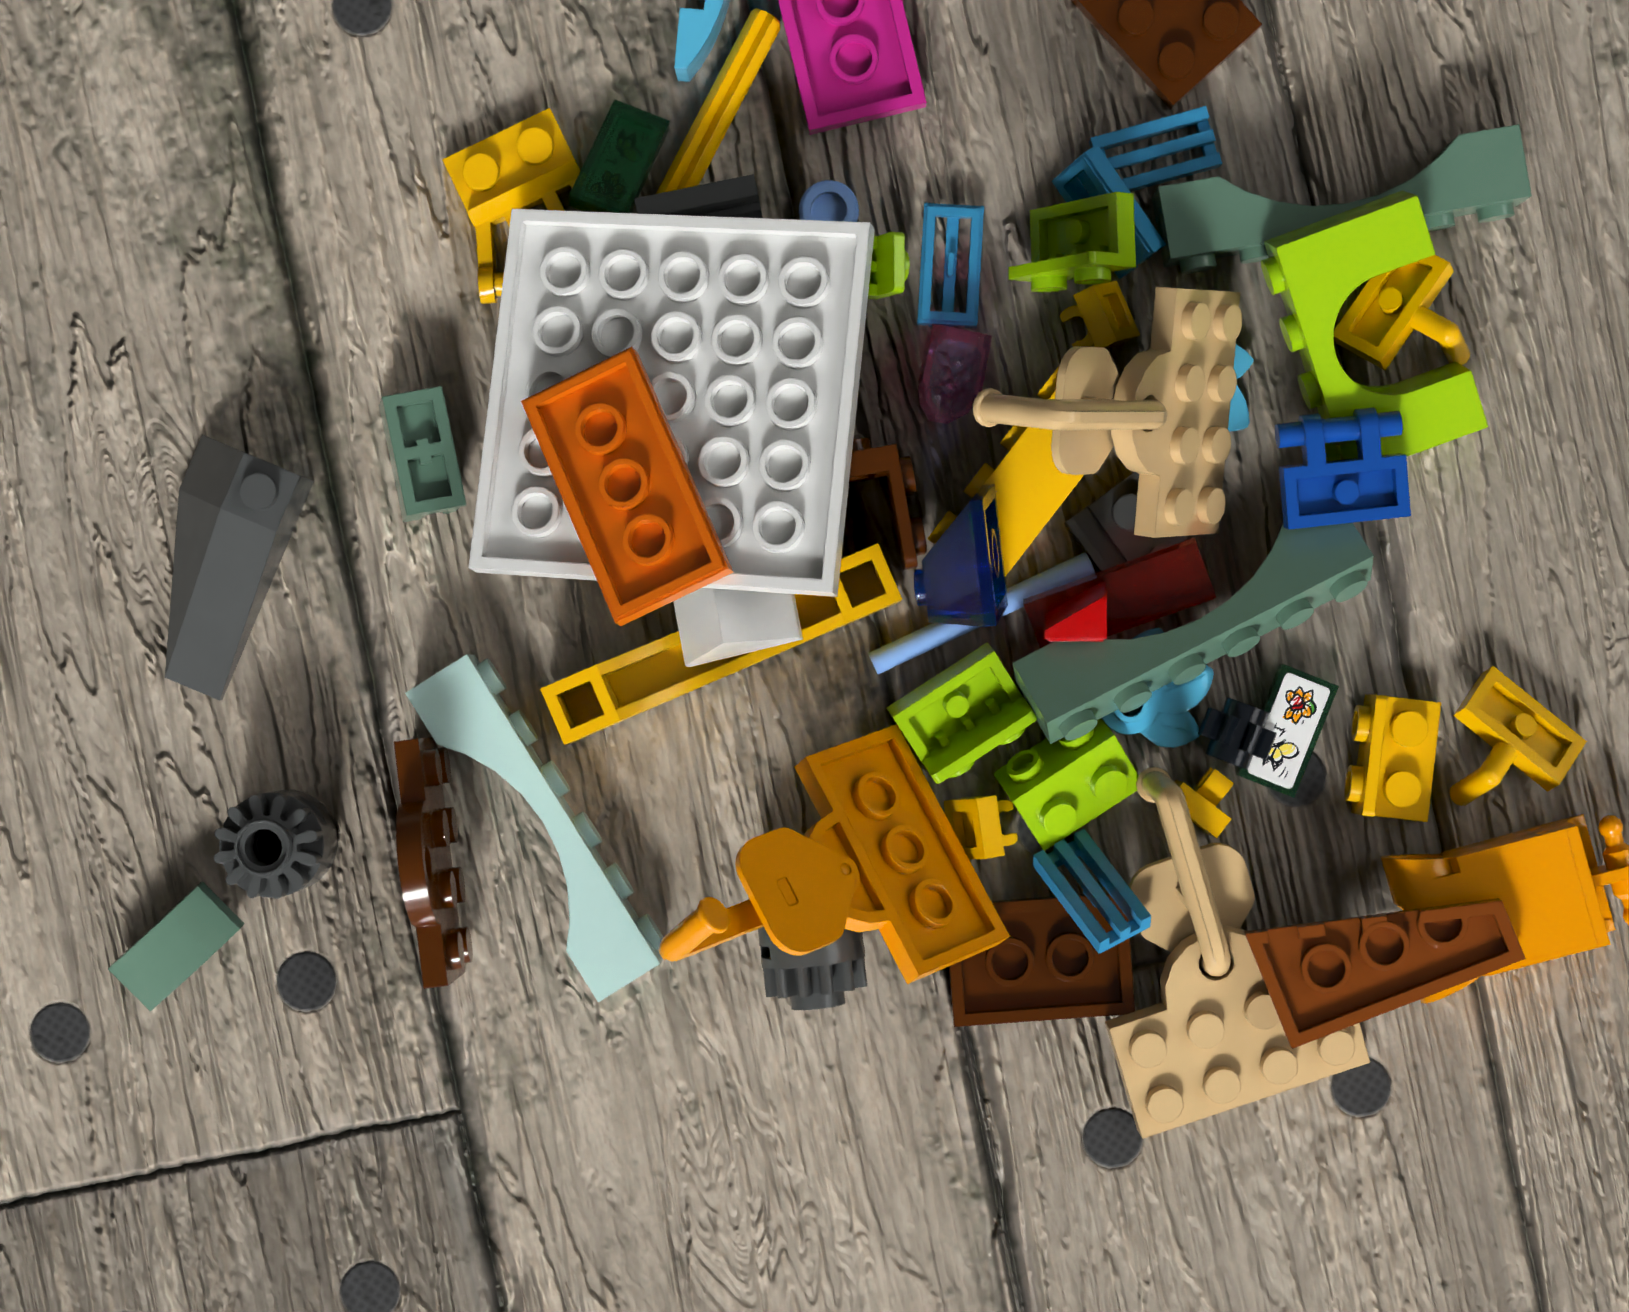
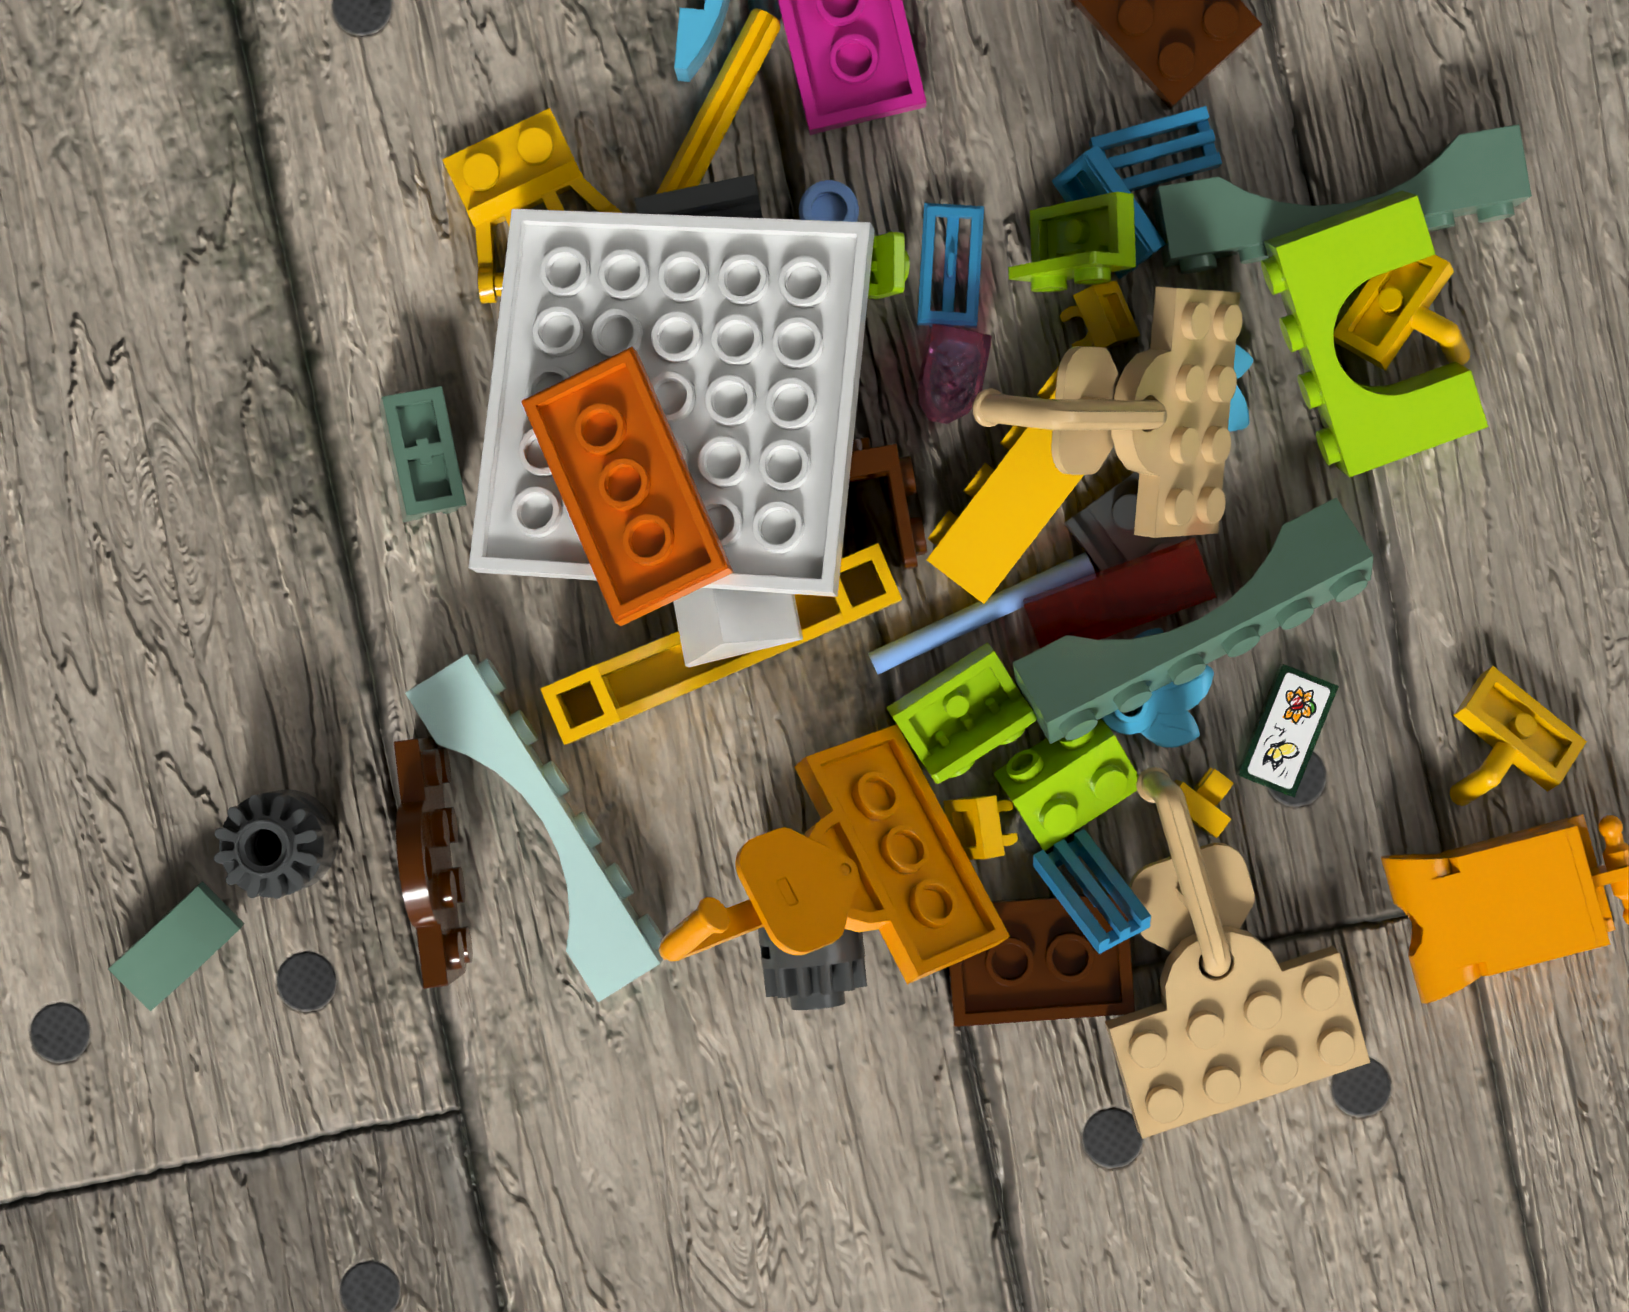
(228, 546): dark grey wedge -> none
(619, 160): clear green tile -> none
(965, 568): clear blue slope -> none
(1080, 617): red slope -> none
(1237, 733): black gear -> none
(1344, 489): blue plate -> none
(1367, 965): dark orange wing -> none
(1393, 757): yellow bracket -> none

